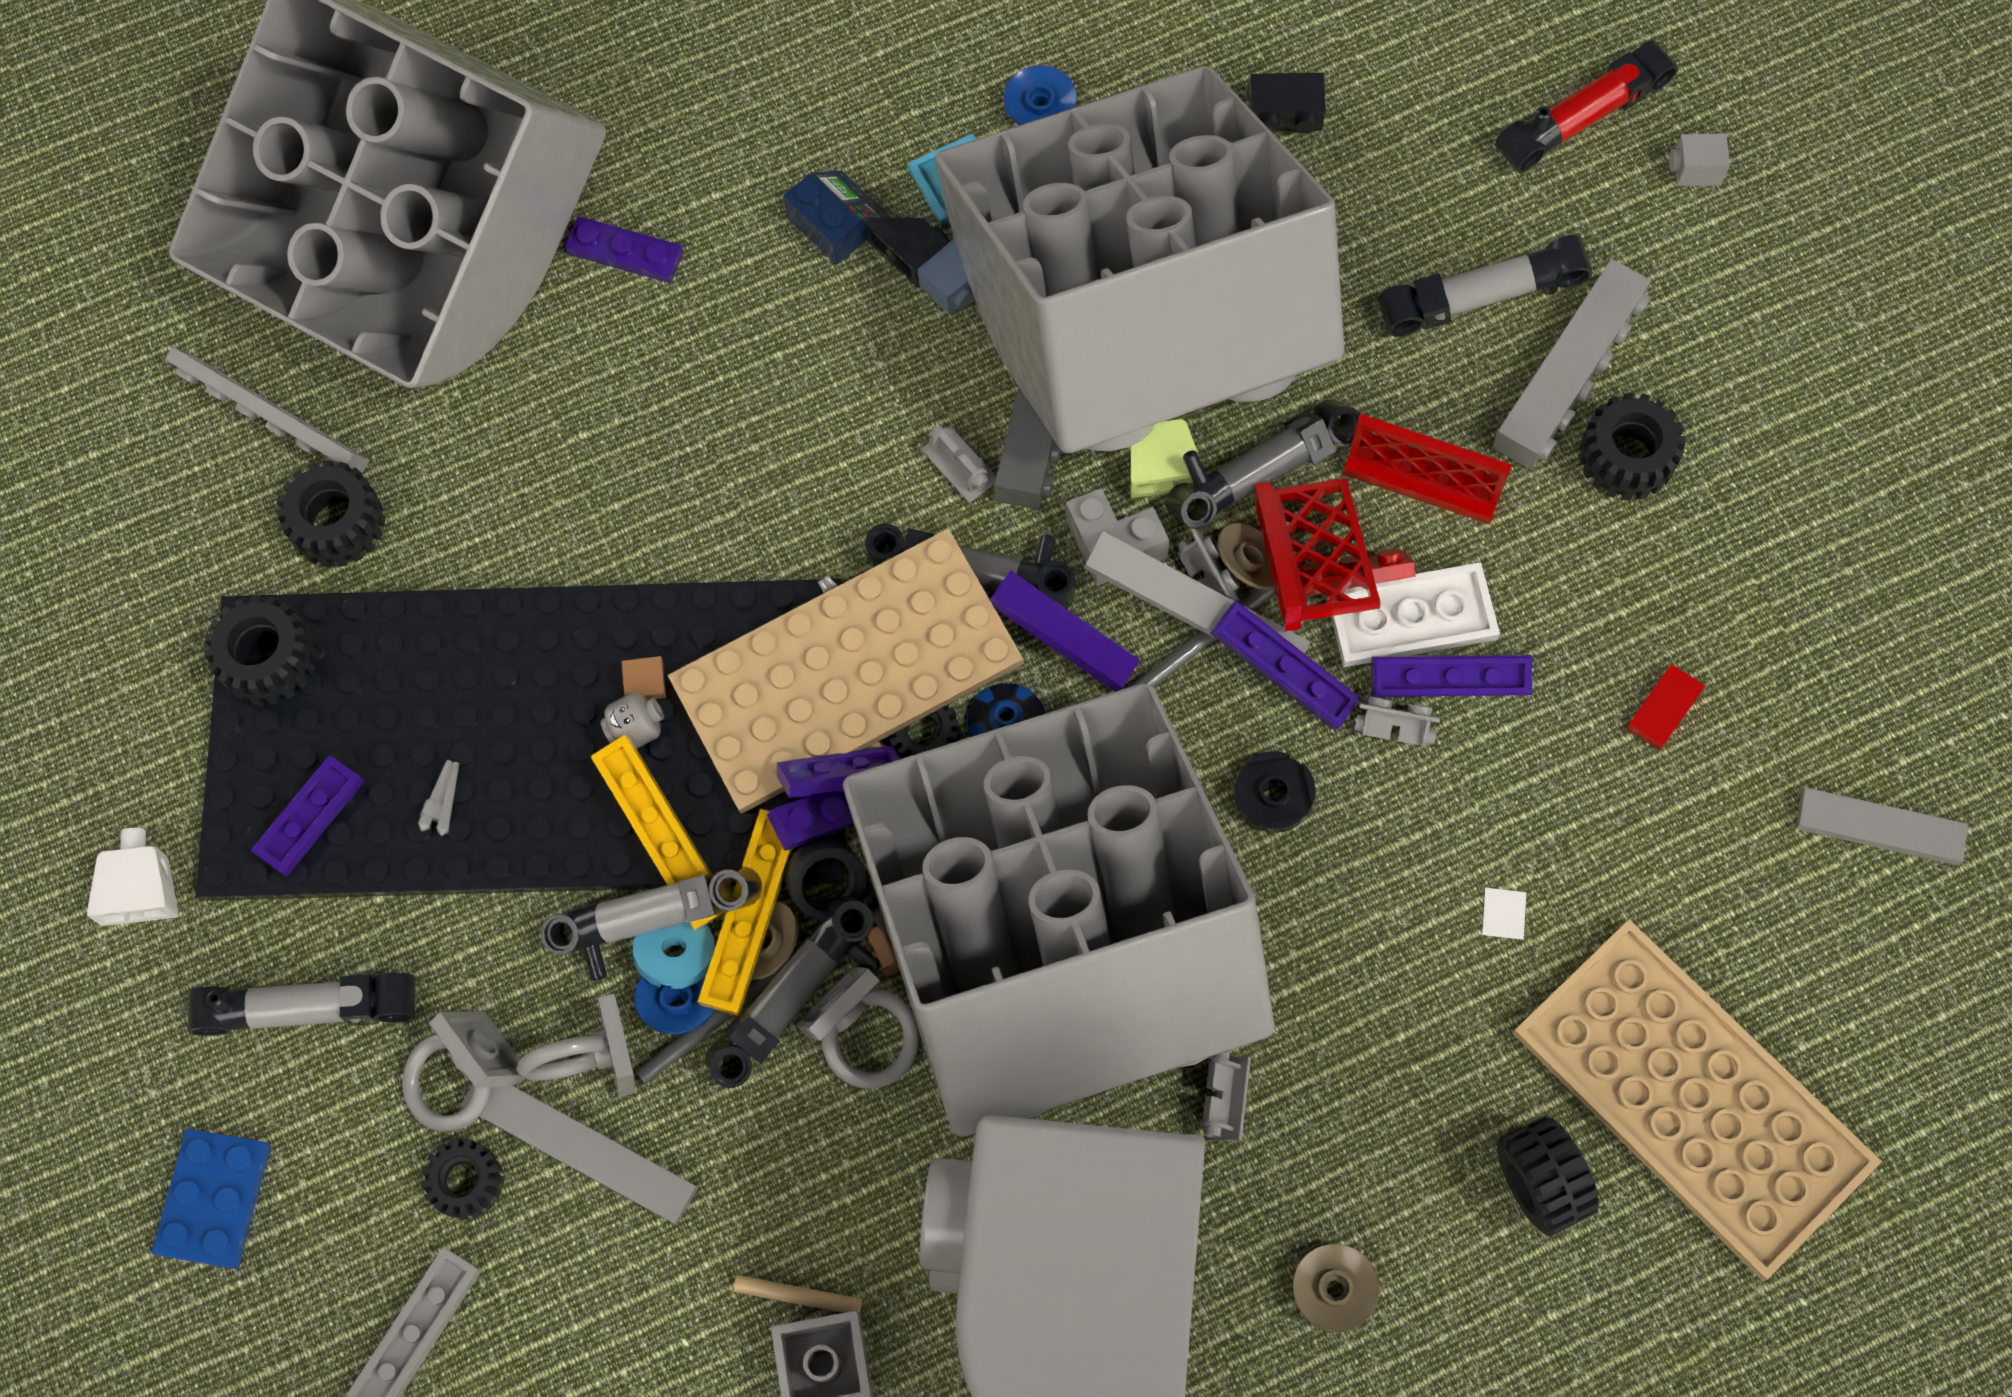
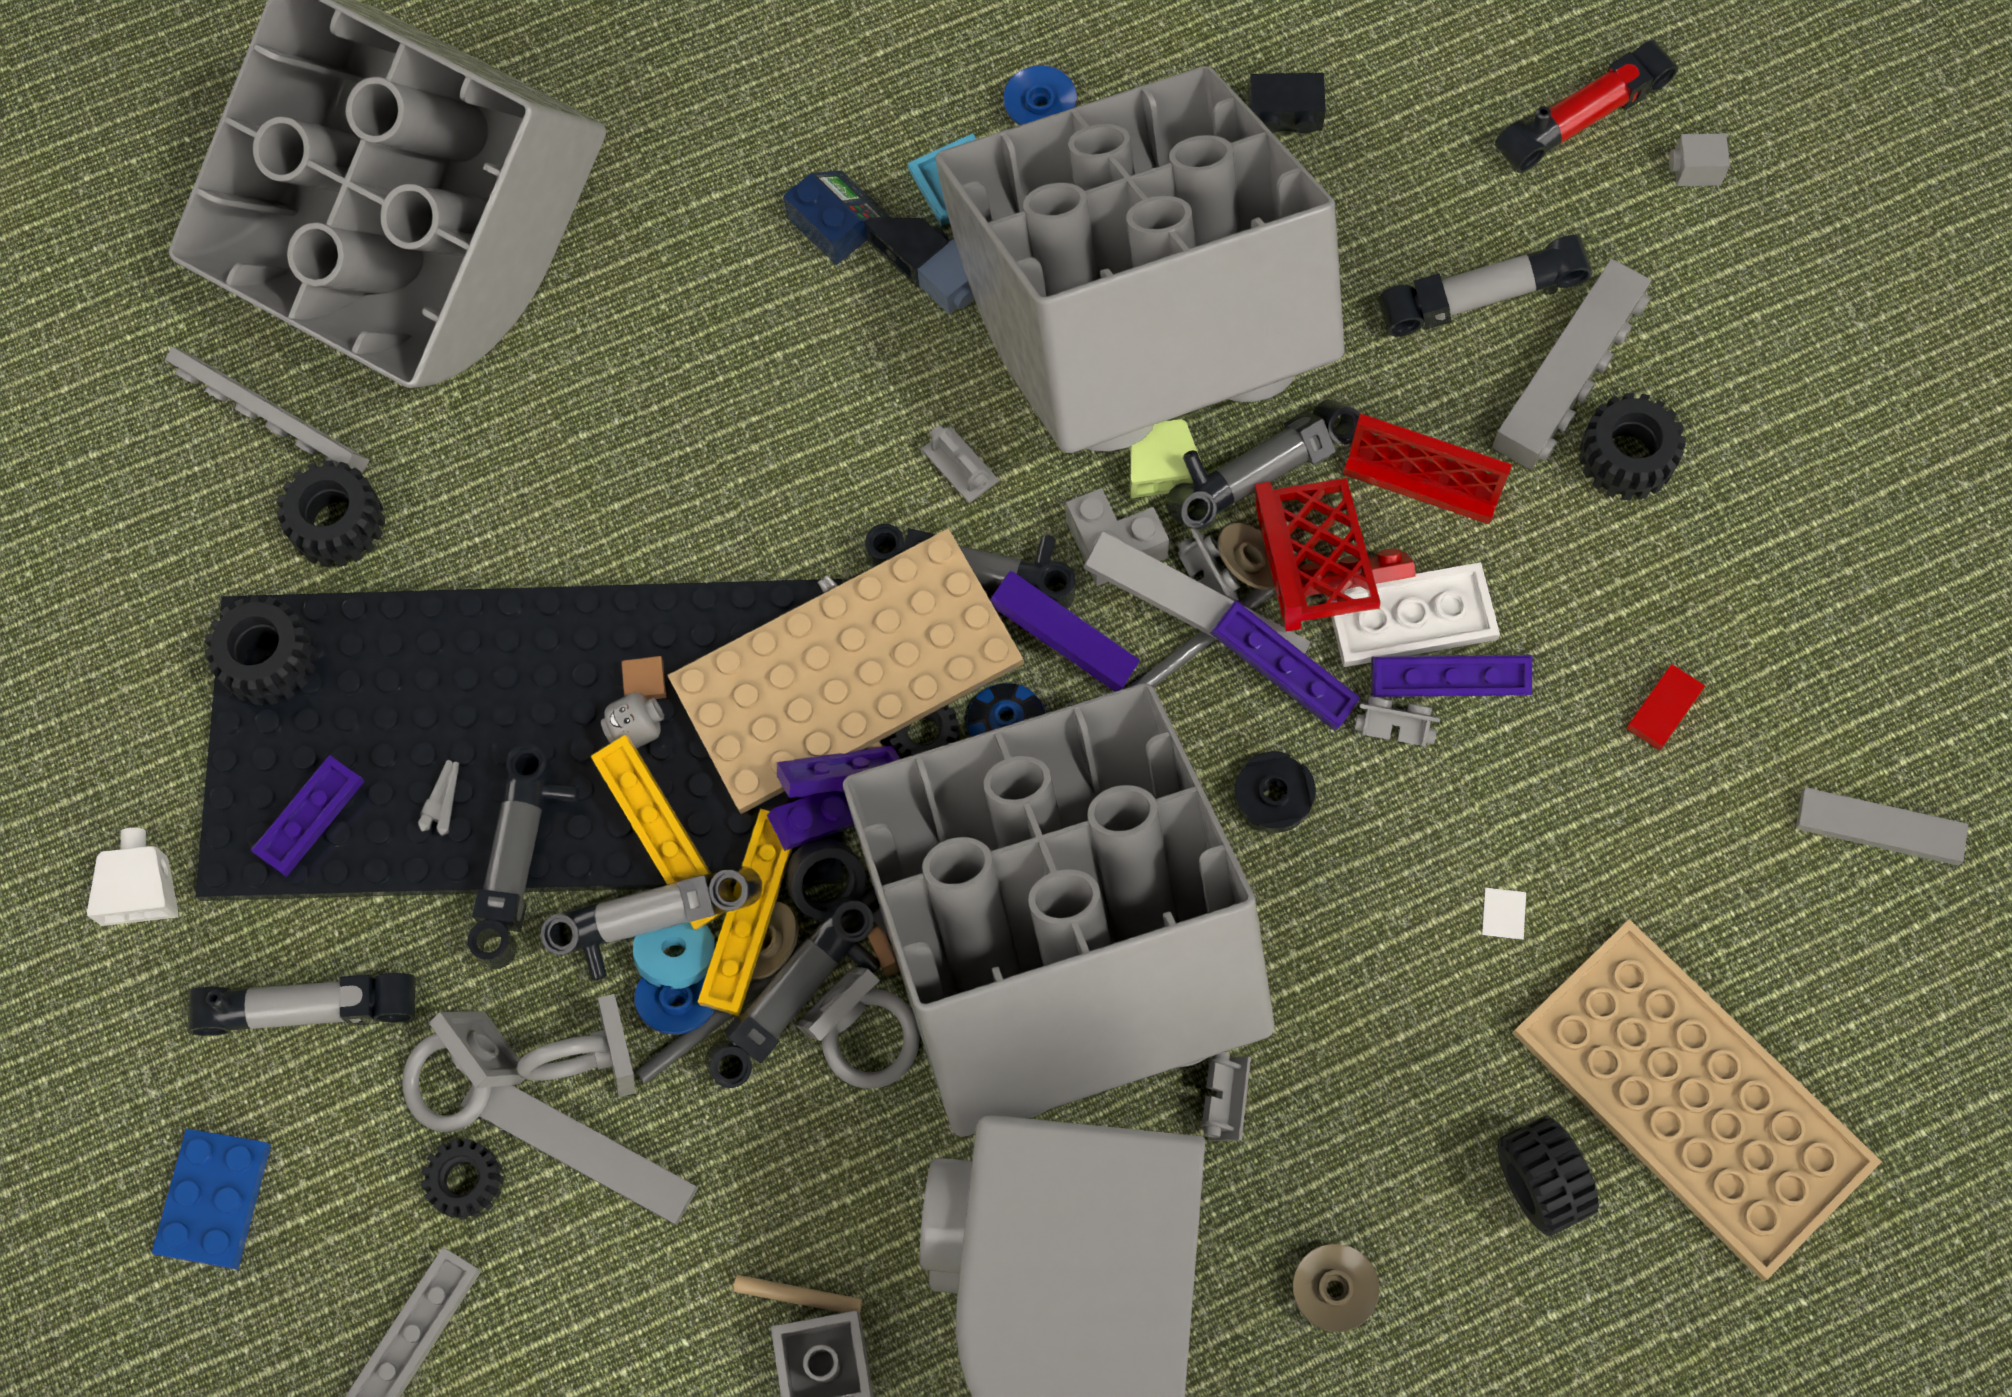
(500, 903): none -> piece
(624, 249): dark purple plate -> none
(1026, 459): dark grey brick -> none

